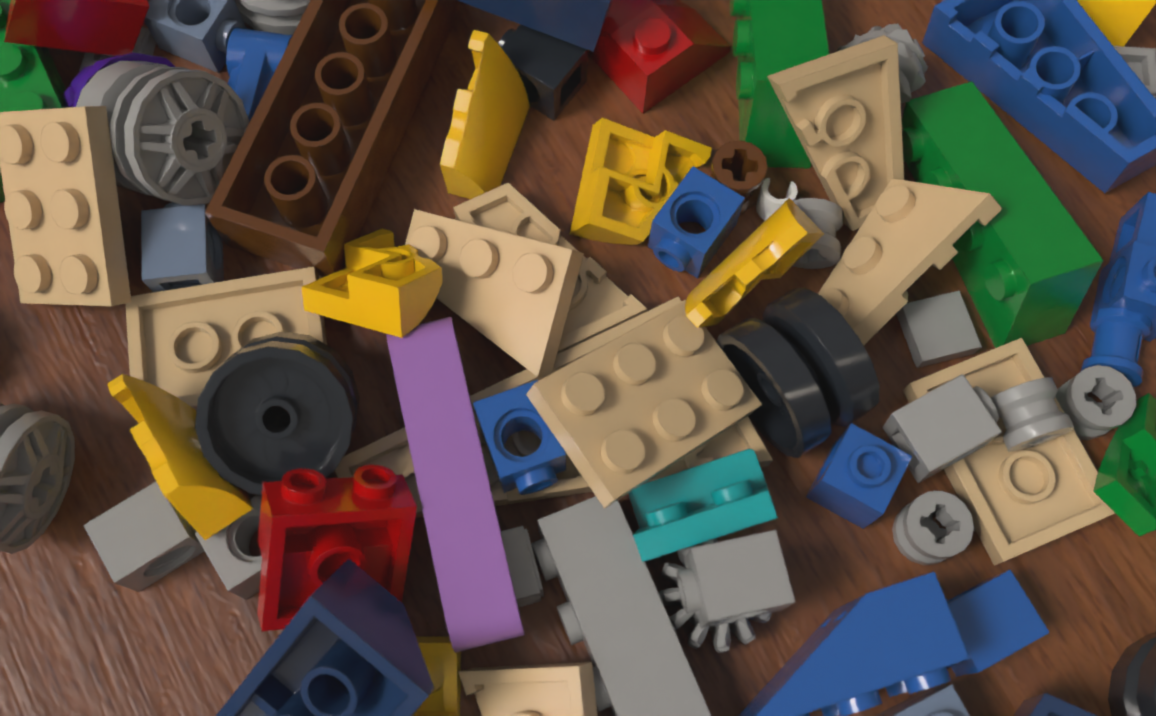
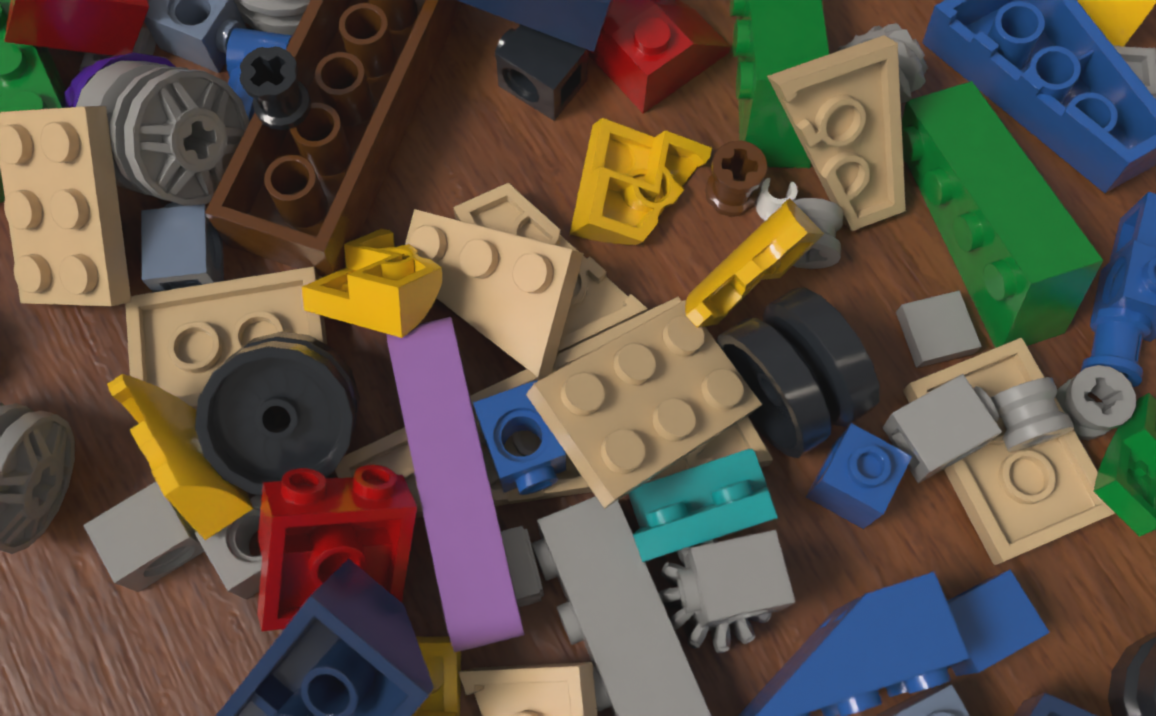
(273, 83): none -> black bush
(484, 122): yellow slope -> none
(699, 201): blue brick -> none
(896, 244): tan wing -> none
(917, 532): light grey wheel -> none

